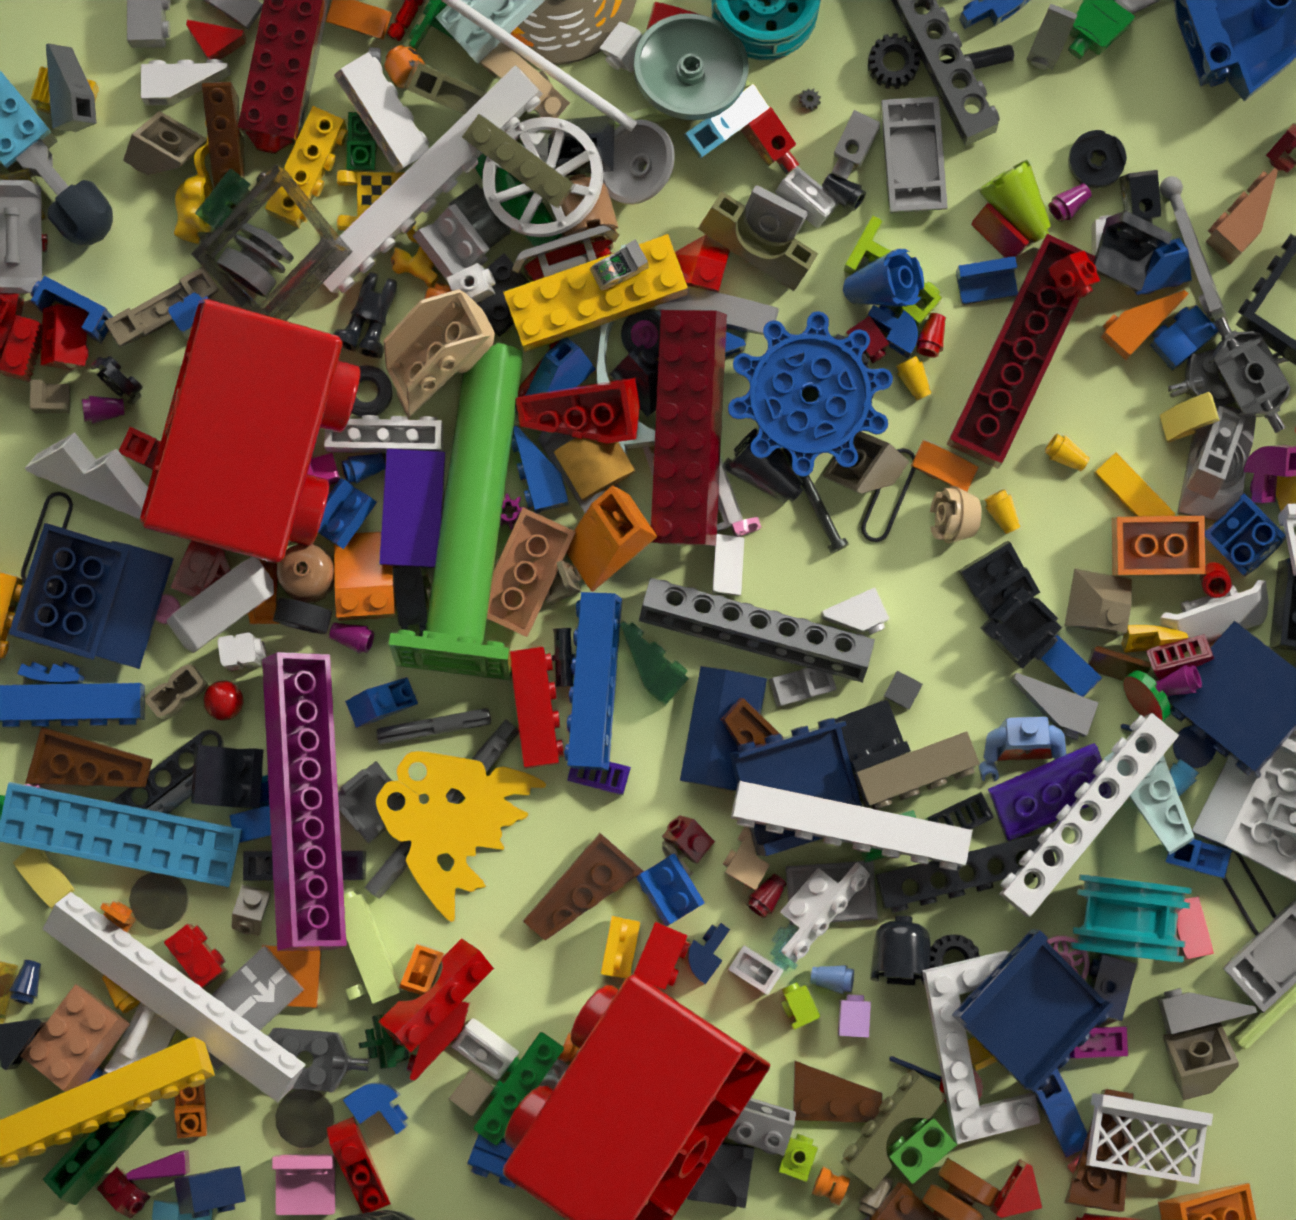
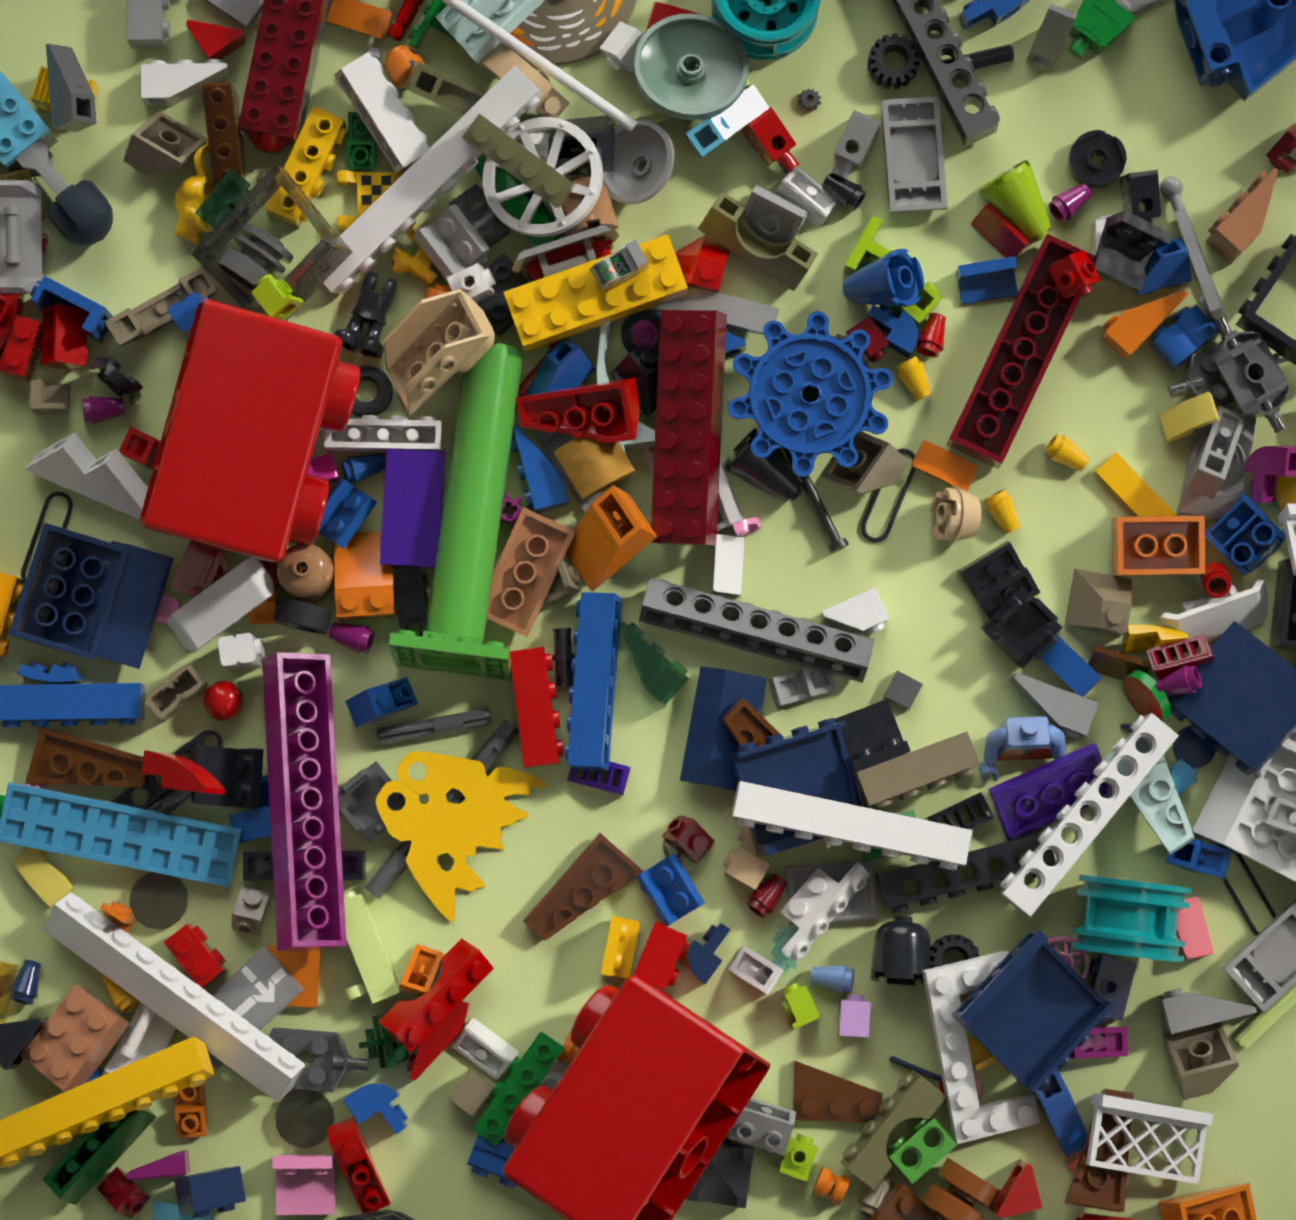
(180, 773): none -> red slope
(276, 297): none -> lime brick

